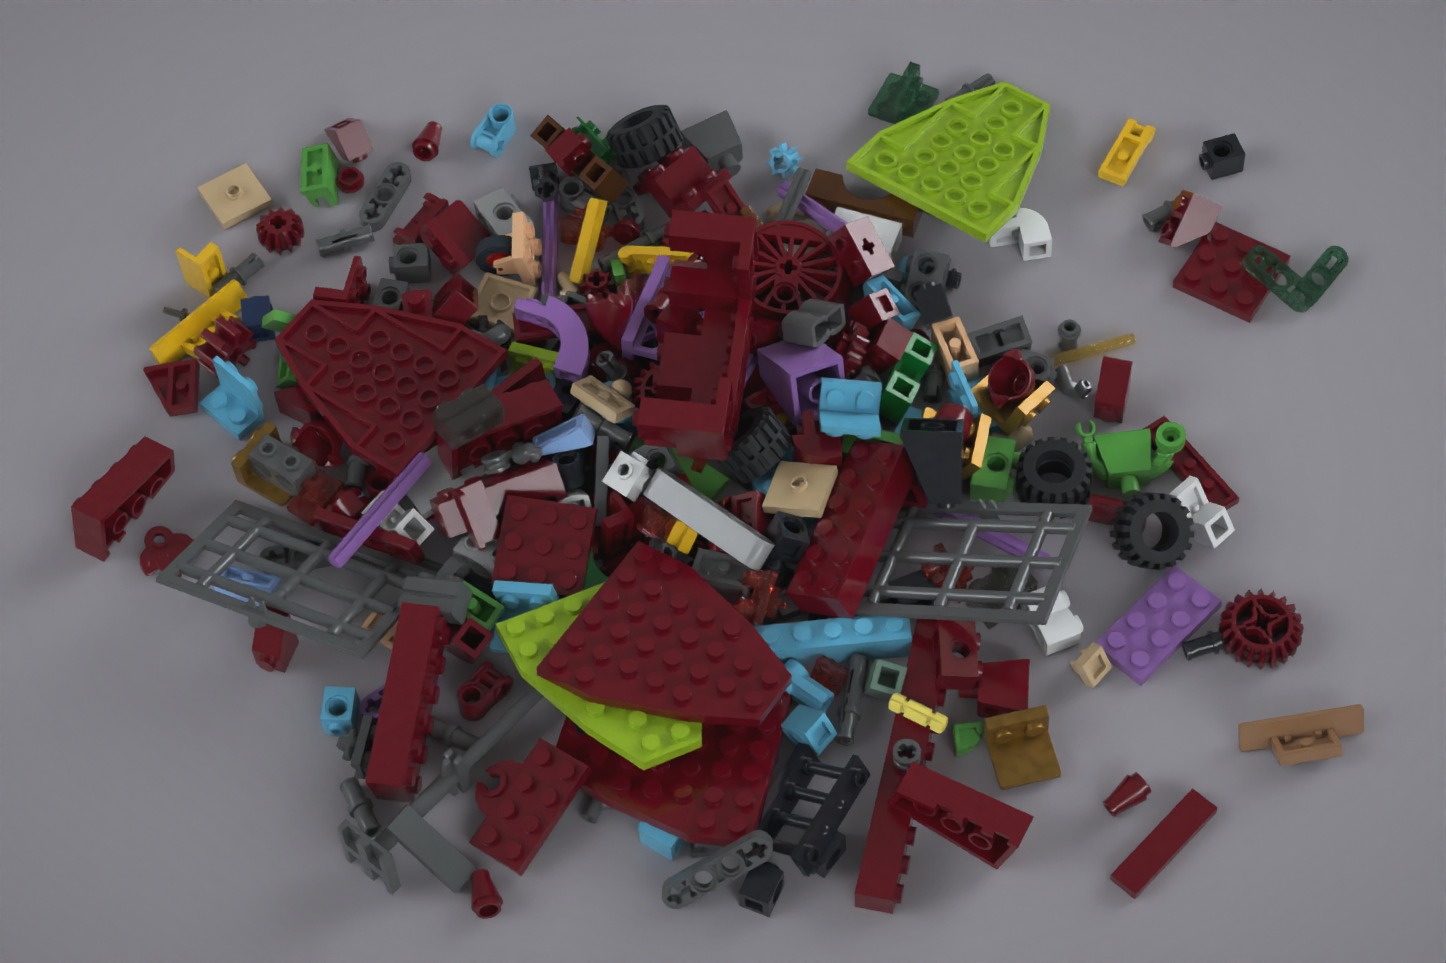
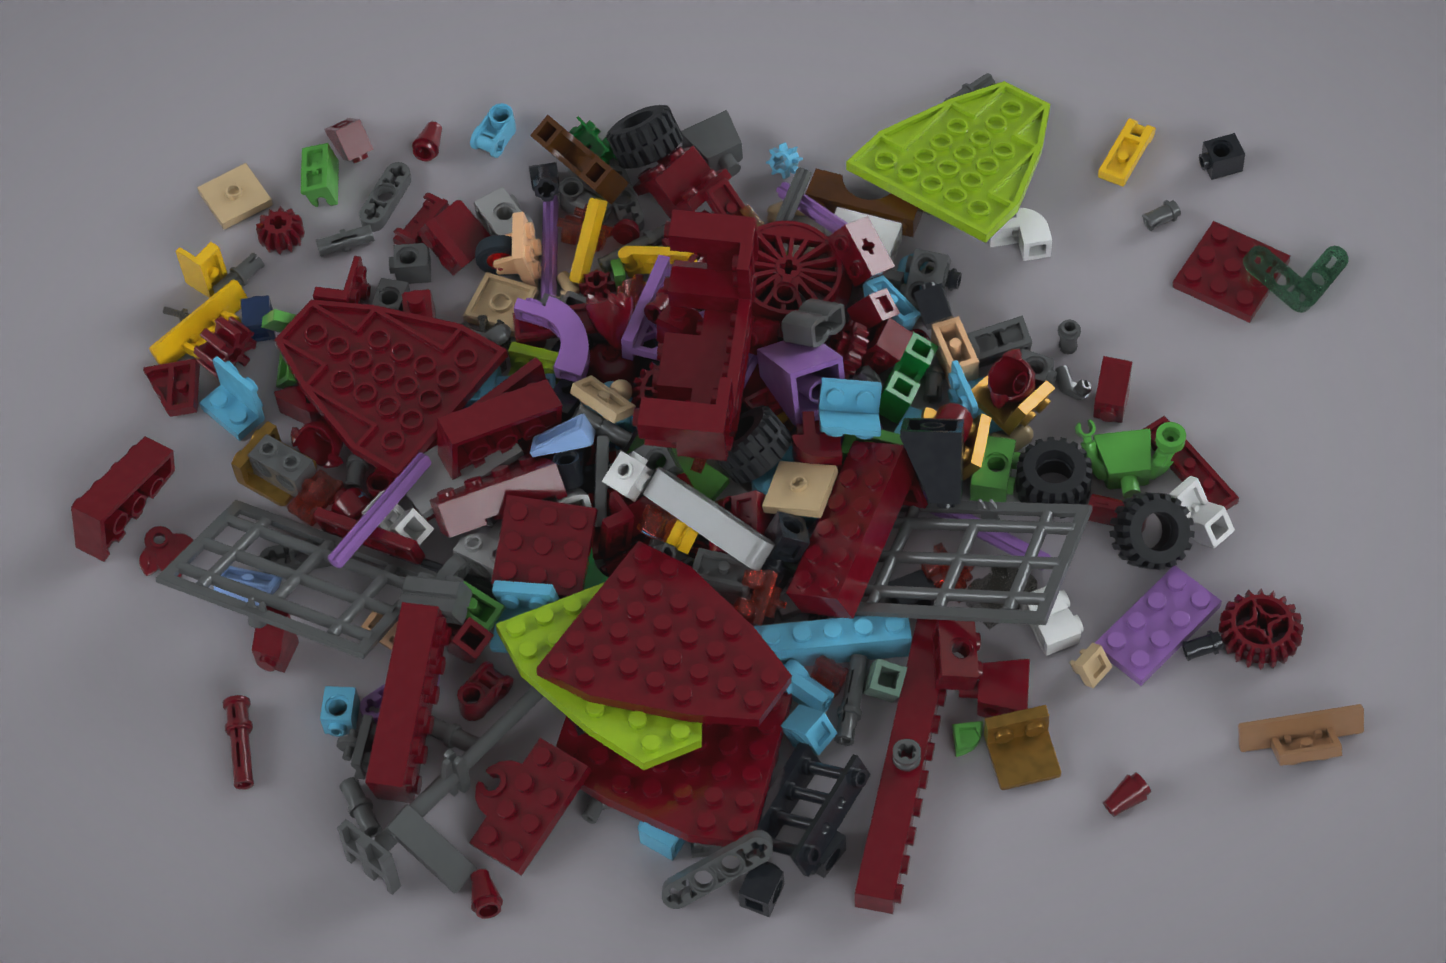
(239, 728): none -> dark red pin
(350, 180): dark red plate -> none
(455, 300): dark red brick -> none
(468, 416): clear smoke brick -> none
(477, 513): panel -> none
(495, 462): dark grey bush -> none
(523, 452): dark grey arm -> none
(569, 150): dark red brick -> none
(612, 368): dark grey pin -> none
(903, 96): clear green bracket -> none
(918, 712): light yellow axle -> none
(961, 814): dark red wedge -> none
(1093, 349): clear yellow bar -> none
(1163, 843): dark red tile -> none
(1189, 220): slope -> none

